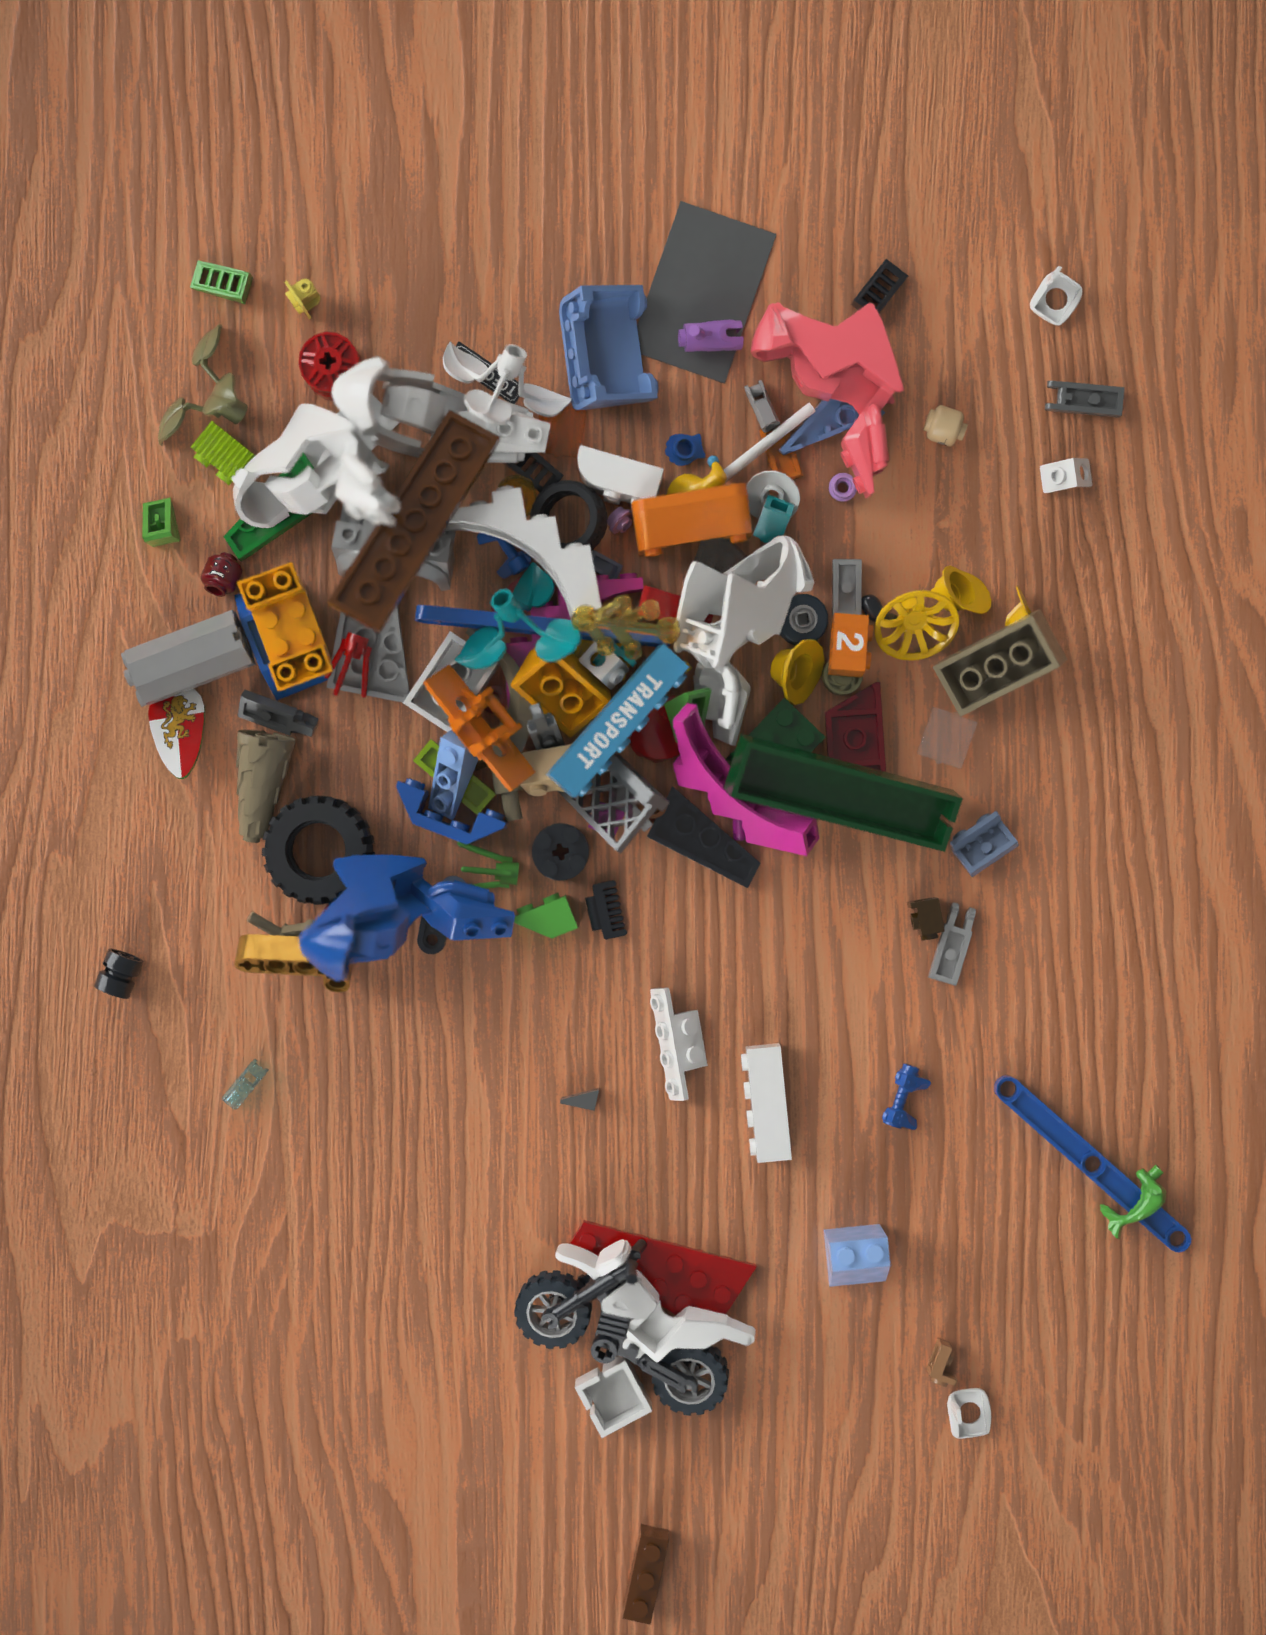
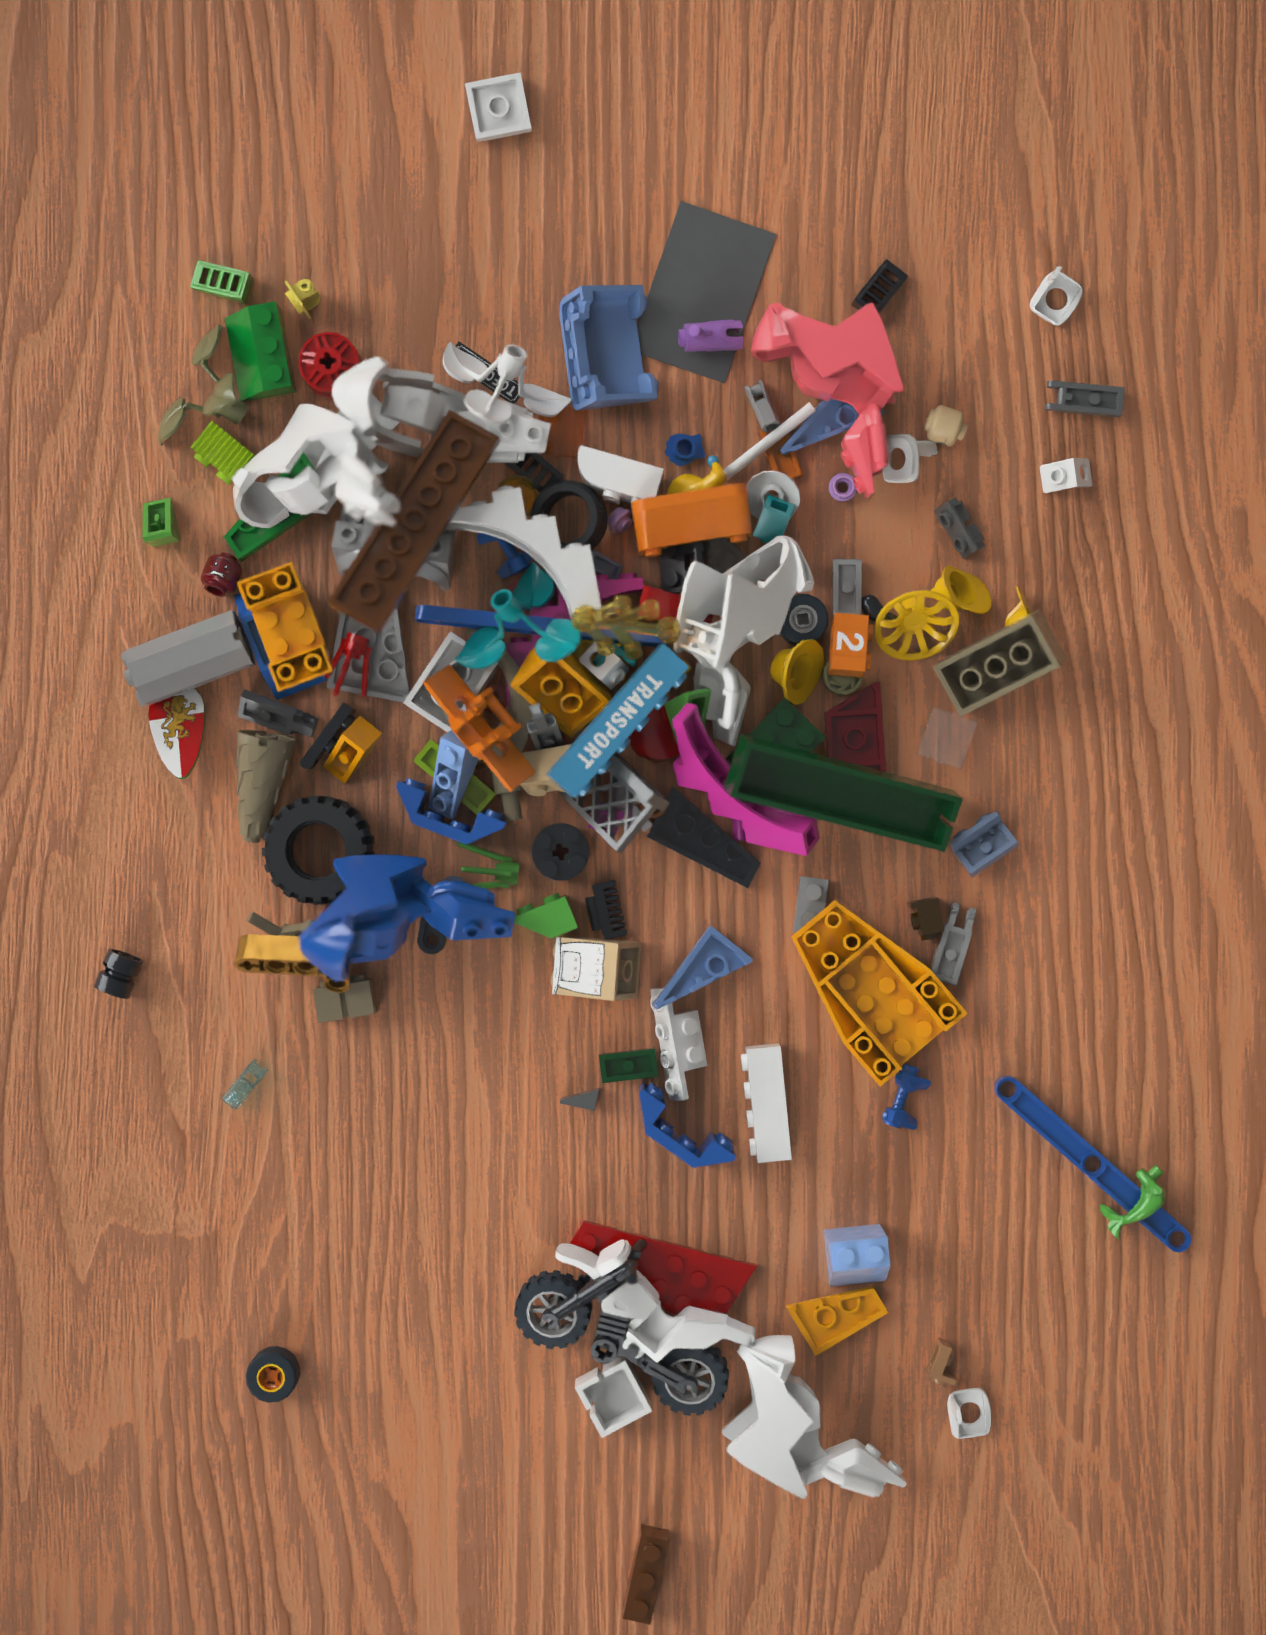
(260, 352): none -> green slope
(266, 1383): none -> black wheel
(327, 739): none -> black hinge
(352, 749): none -> light orange slope
(355, 1002): none -> dark tan piece
(498, 107): none -> white plate
(596, 968): none -> slope
(628, 1065): none -> dark green plate
(676, 563): none -> black plate
(707, 961): none -> medium blue wing
(713, 1150): none -> blue slope
(781, 1426): none -> white piece
(810, 900): none -> light grey plate
(836, 1316): none -> light orange wing
(874, 991): none -> light orange wedge
(912, 451): none -> white piece
(952, 518): none -> dark grey hinge

